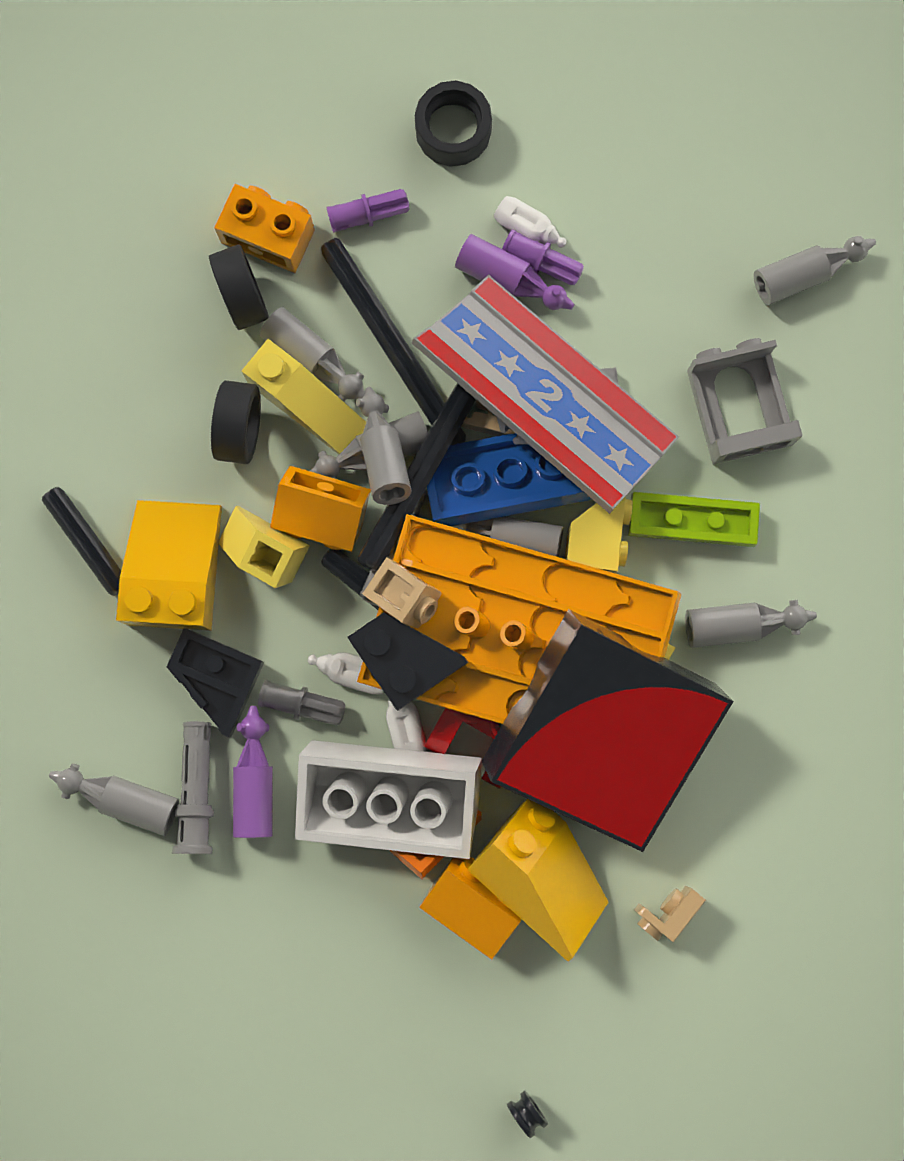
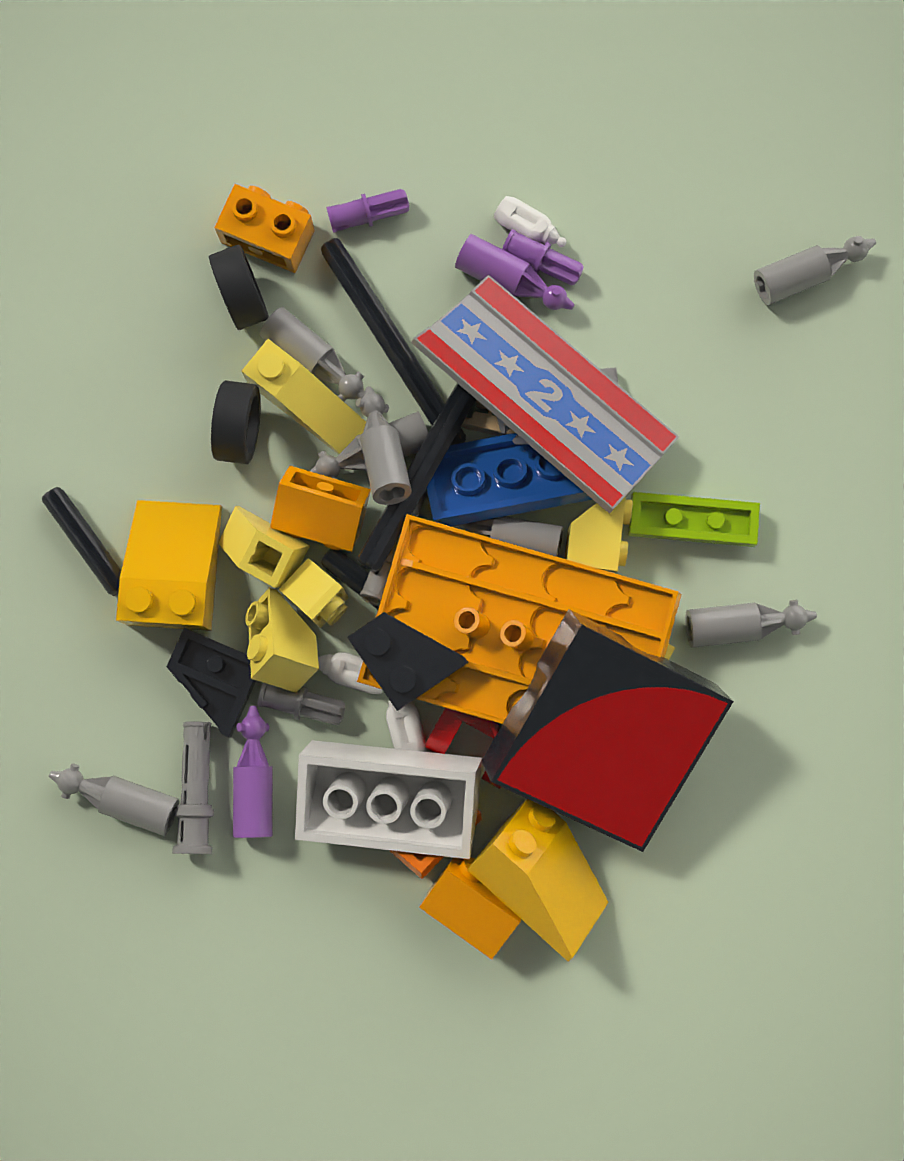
(280, 643): none -> light yellow slope
(316, 594): none -> light yellow slope
(402, 594): tan bracket -> none
(450, 94): black tyre -> none
(527, 1114): black bush -> none
(678, 909): tan bracket -> none
(758, 362): light grey panel -> none

